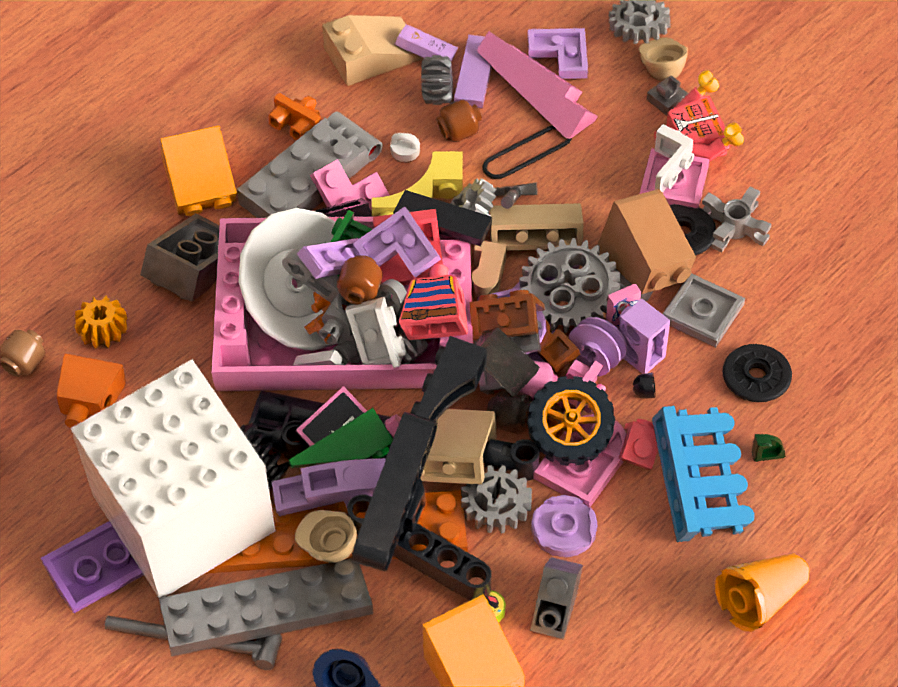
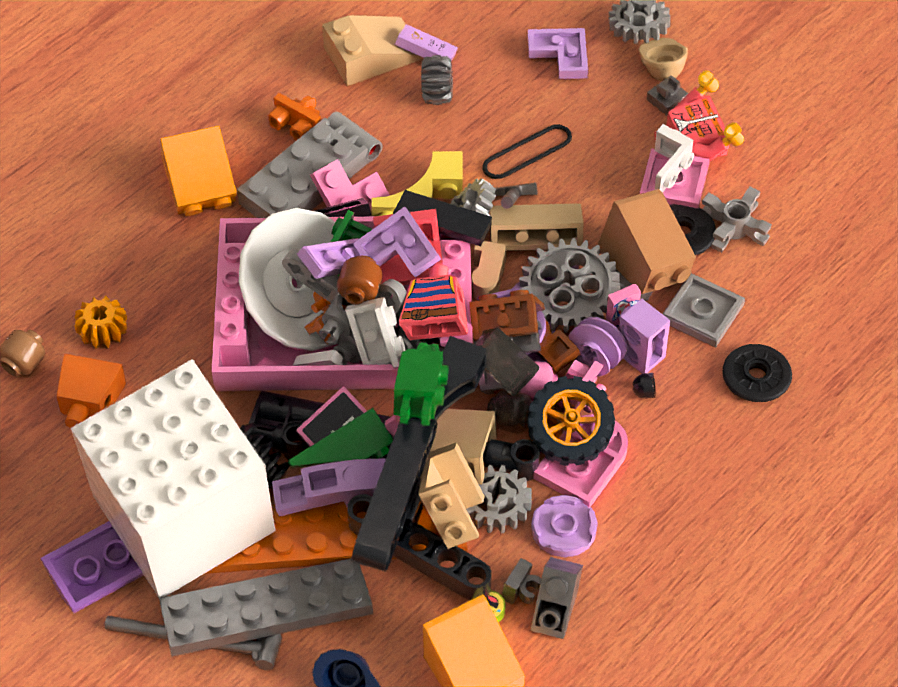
(184, 258): flat silver slope -> none
(327, 535): tan hat -> none
(405, 147): white tile -> none
(420, 383): none -> green hinge
(447, 492): none -> tan panel
(459, 120): dark orange head -> none
(473, 74): lavender tile -> none
(518, 581): none -> flat silver tile
(538, 85): bright pink wedge -> none
(639, 444): coral bracket -> none
(682, 476): dark azure fence -> none
(759, 588): light orange cone -> none
(767, 448): dark green tile -> none

